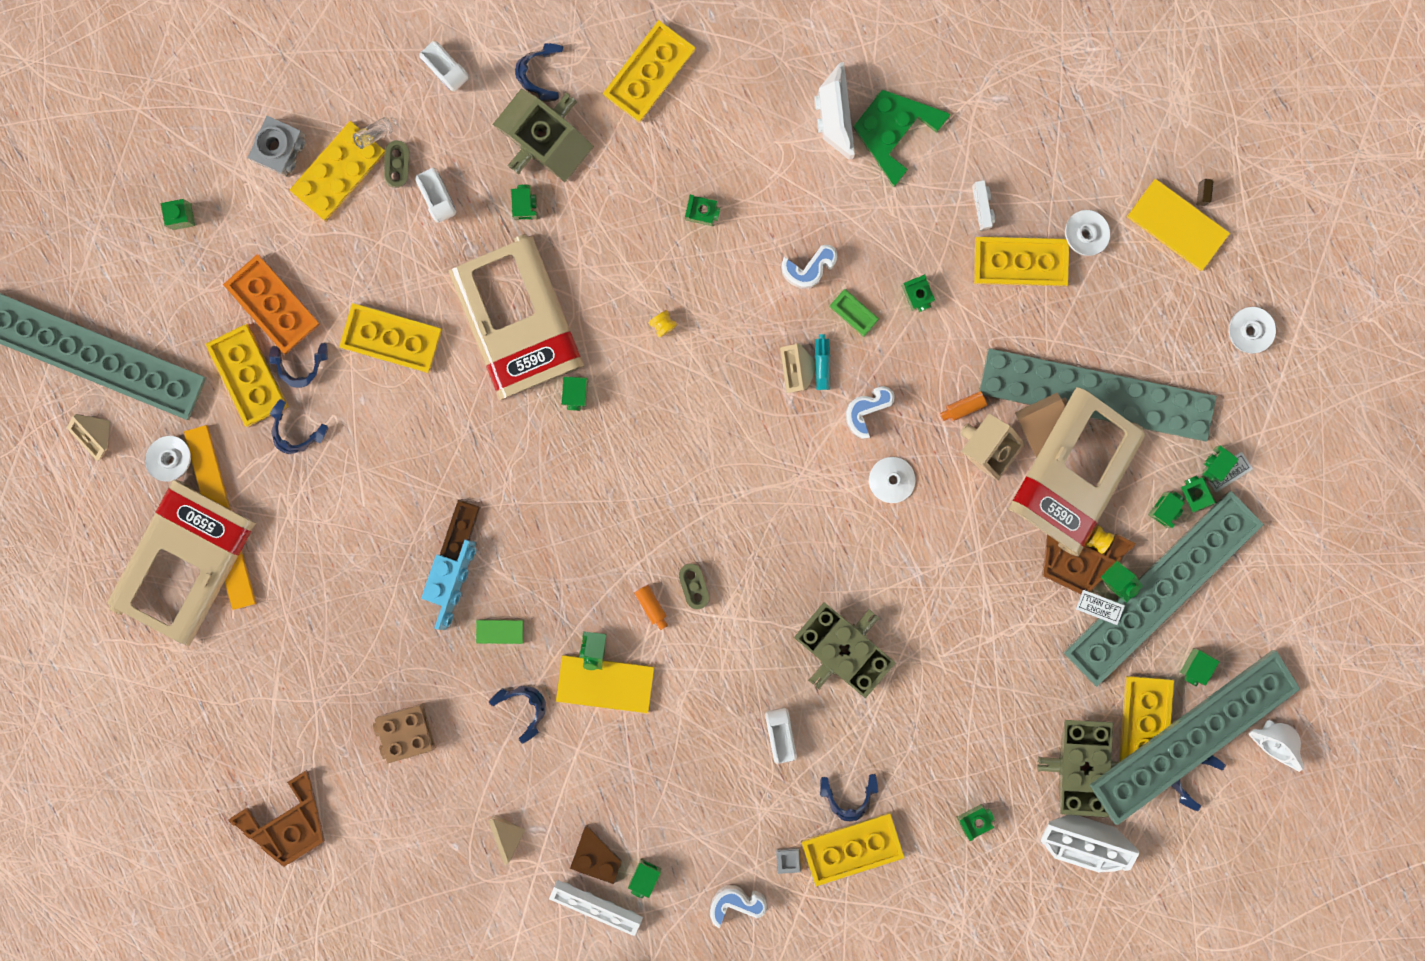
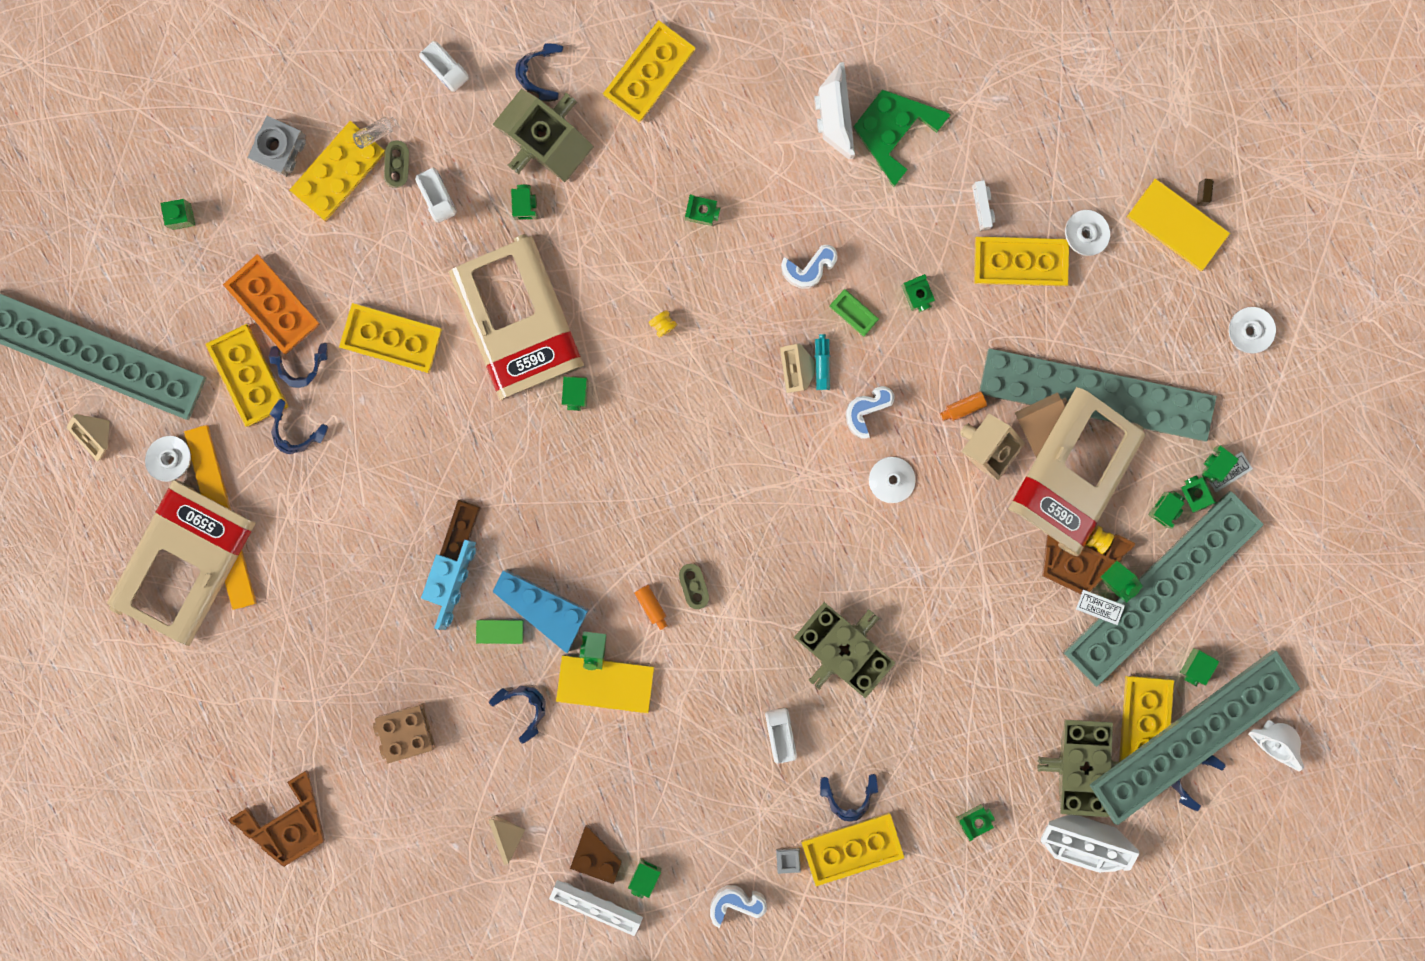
(545, 610): none -> dark azure wedge

